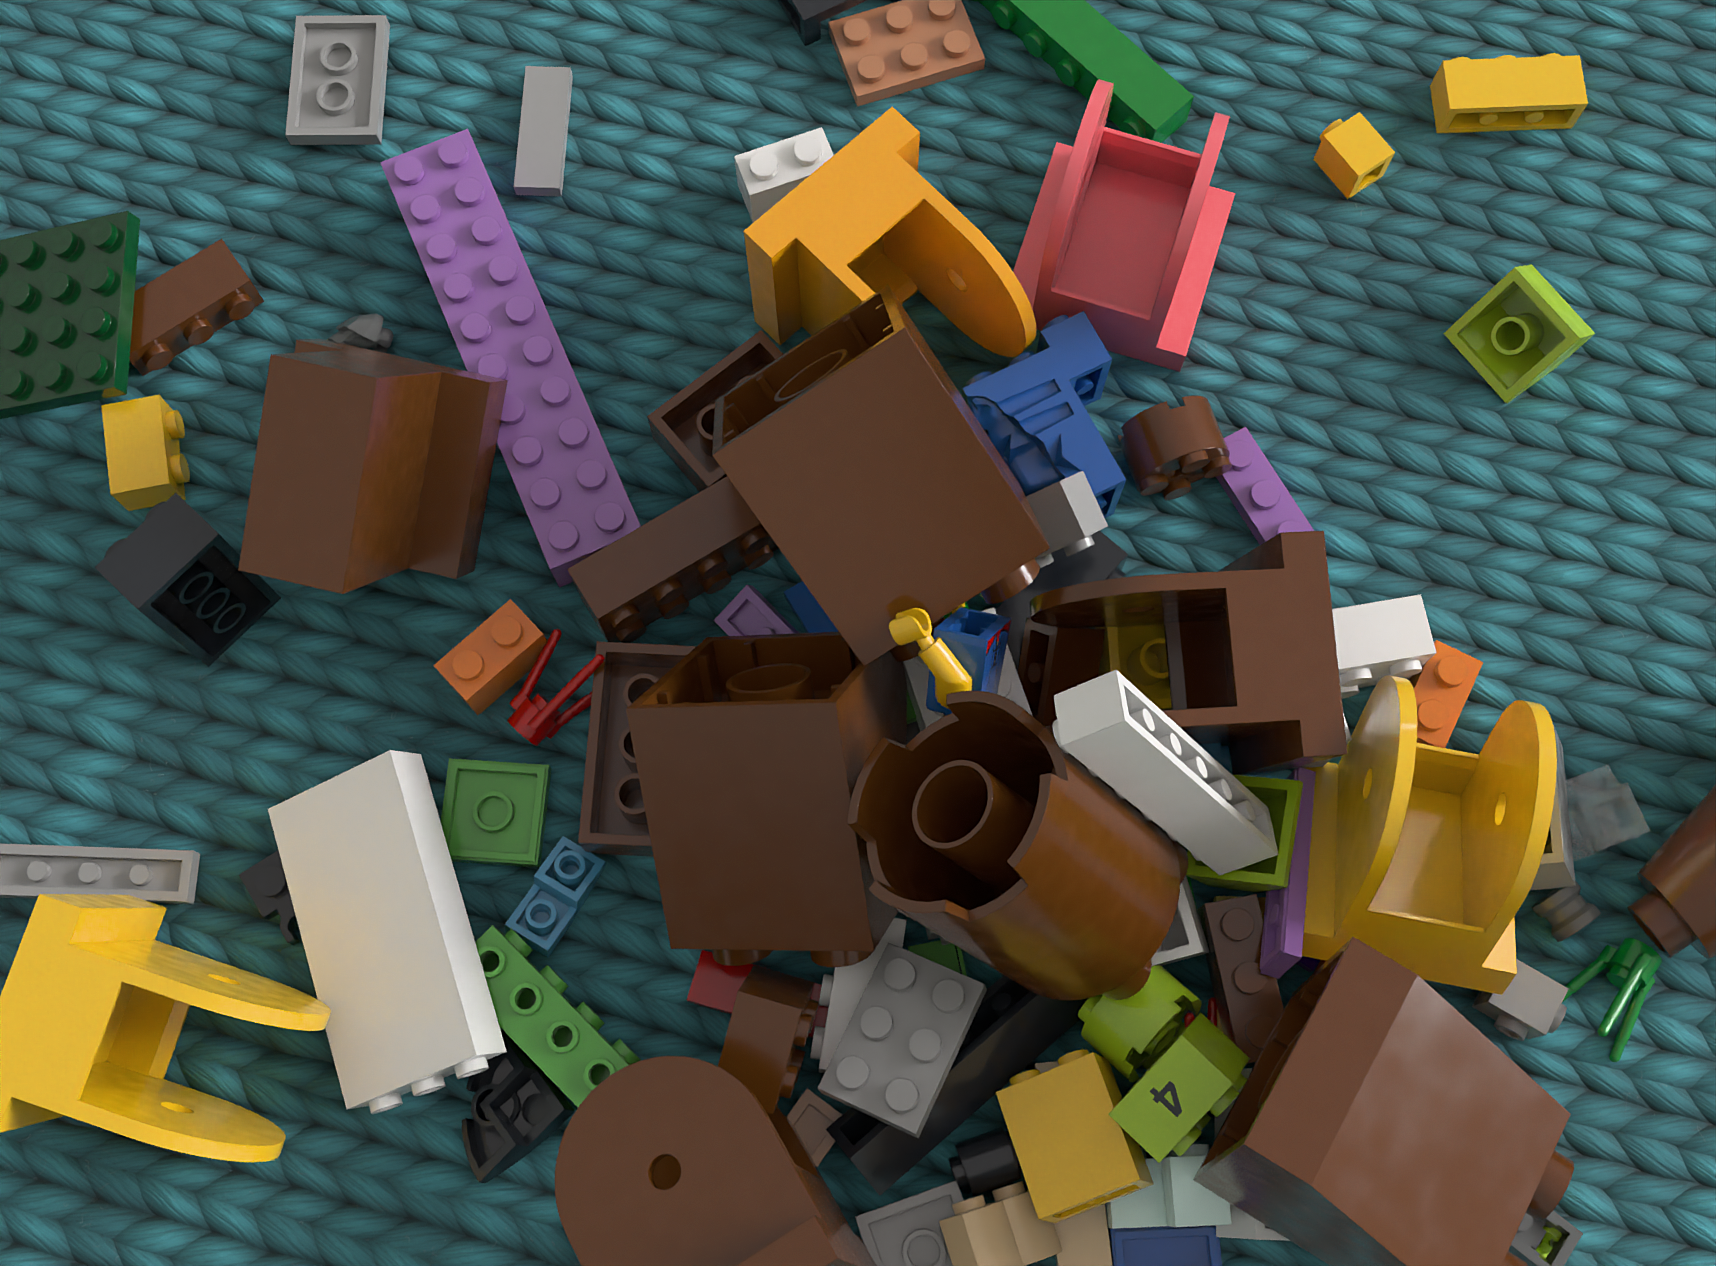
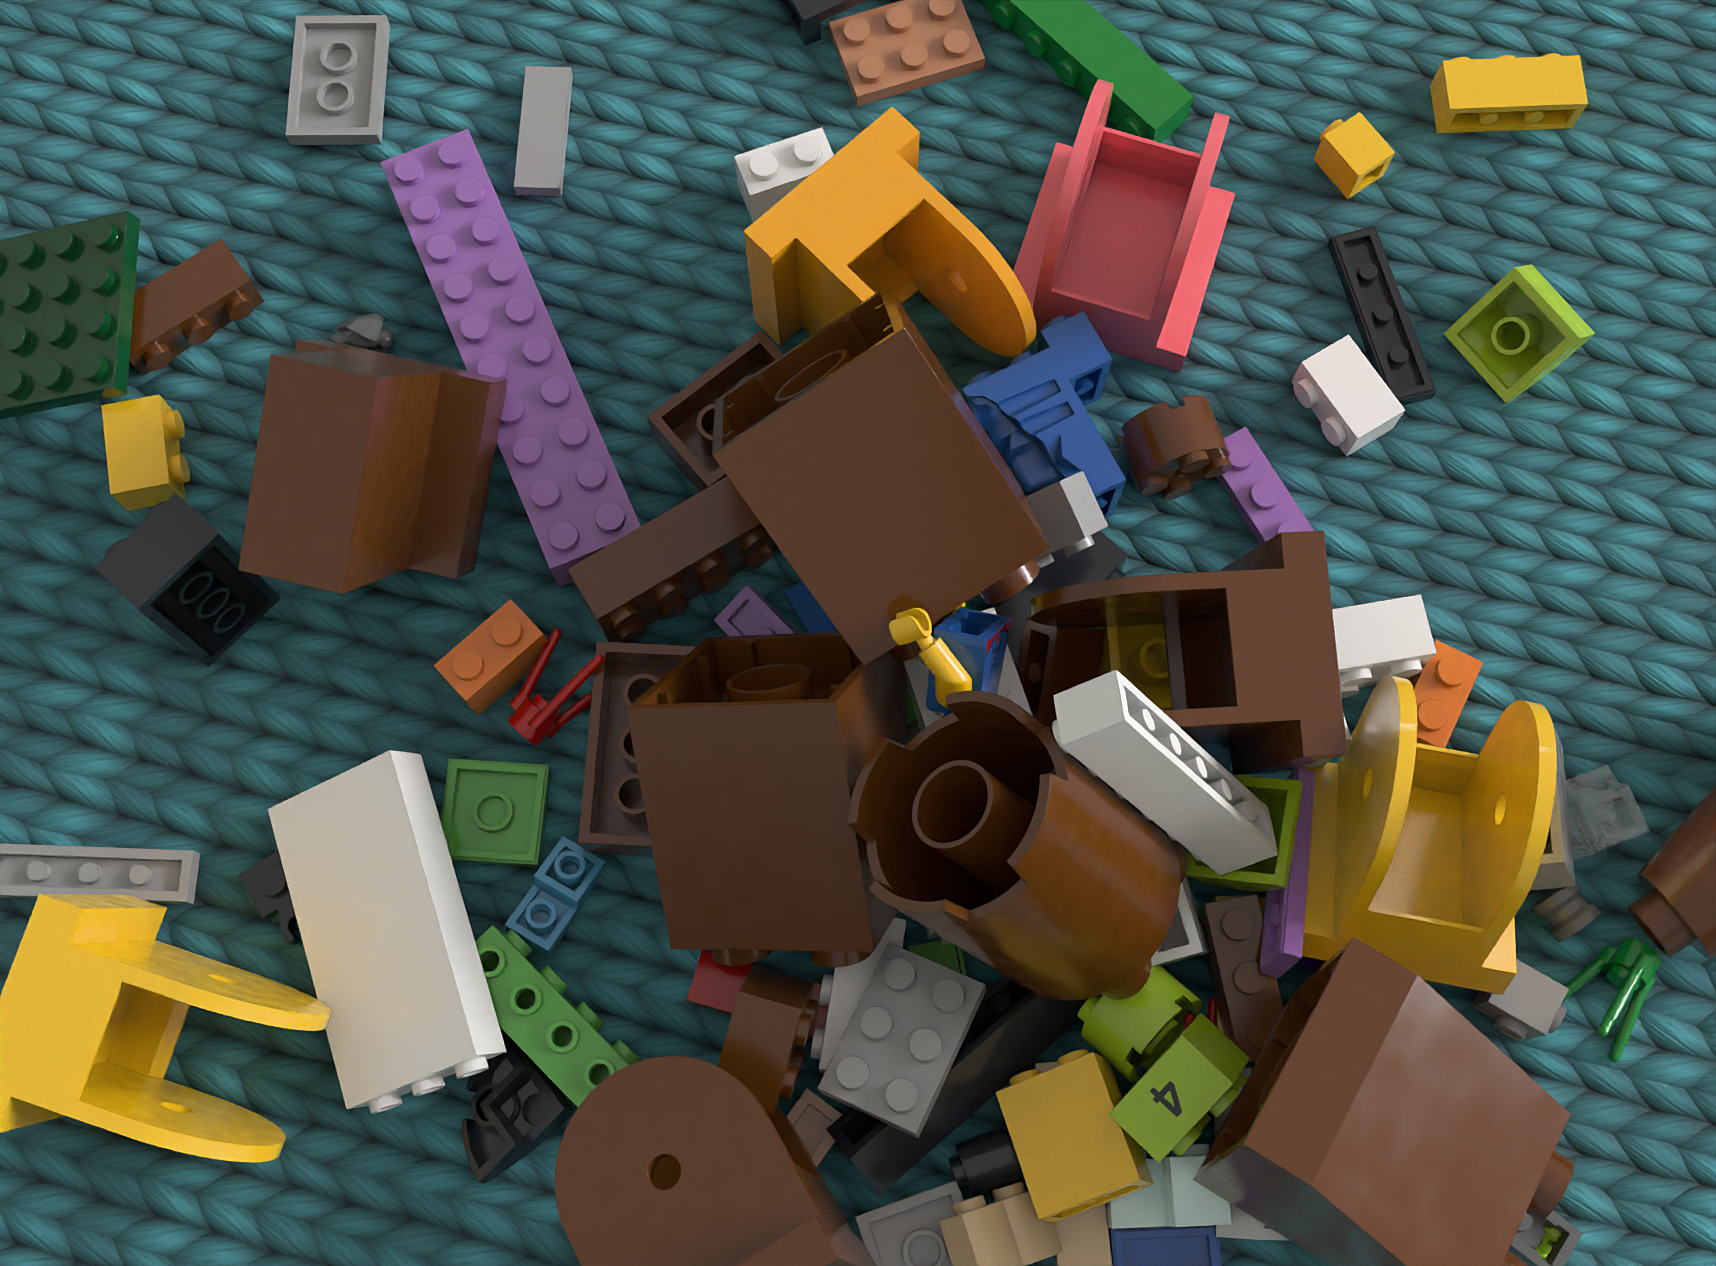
(1346, 396): none -> white brick
(1381, 314): none -> black tile

